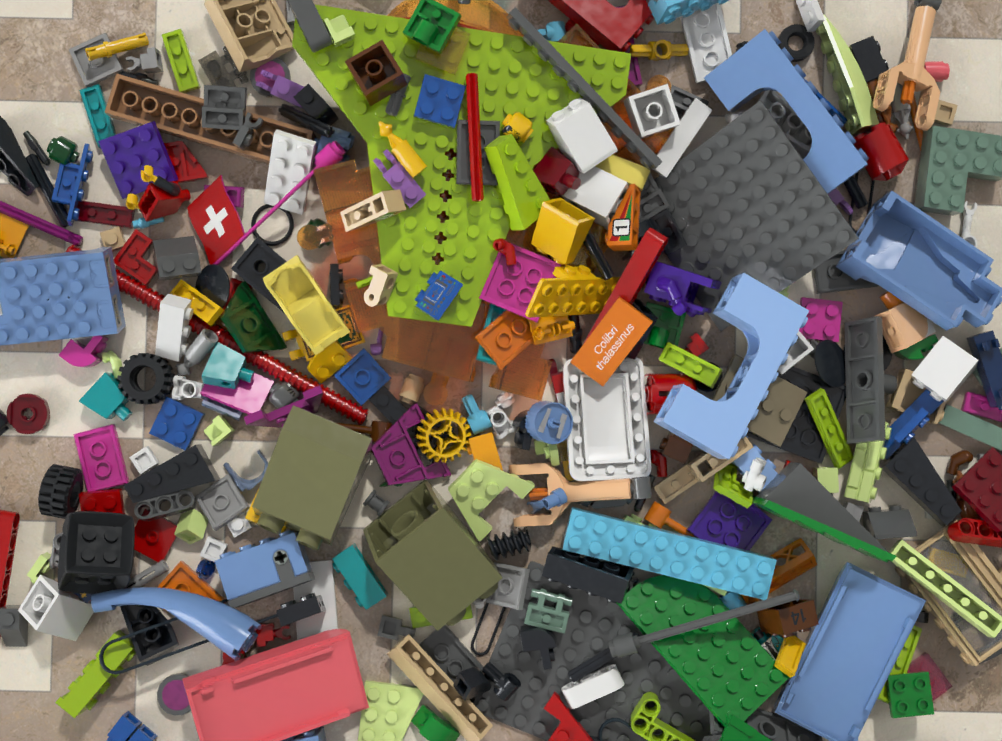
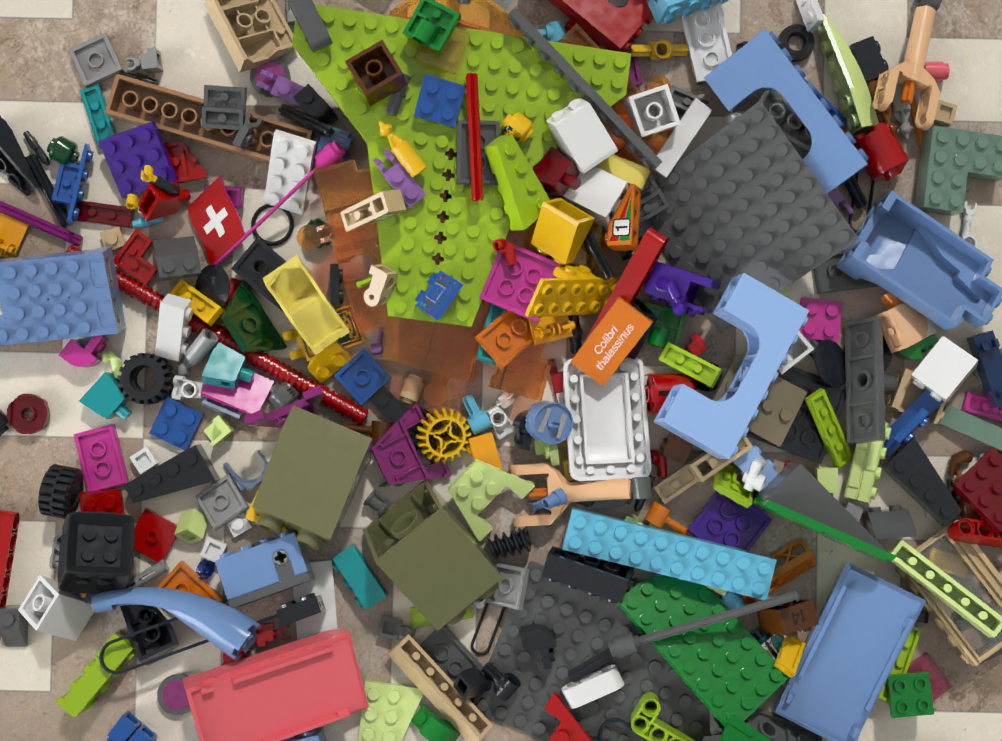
(40, 566): yellowish green bracket -> none
(108, 49): yellow pin -> none
(155, 506): dark grey beam -> none
(181, 61): lime plate -> none
(216, 71): clear smoke plate -> none
(339, 30): yellowish green panel -> none
(545, 616): sand green plate -> none
(666, 225): black plate -> none

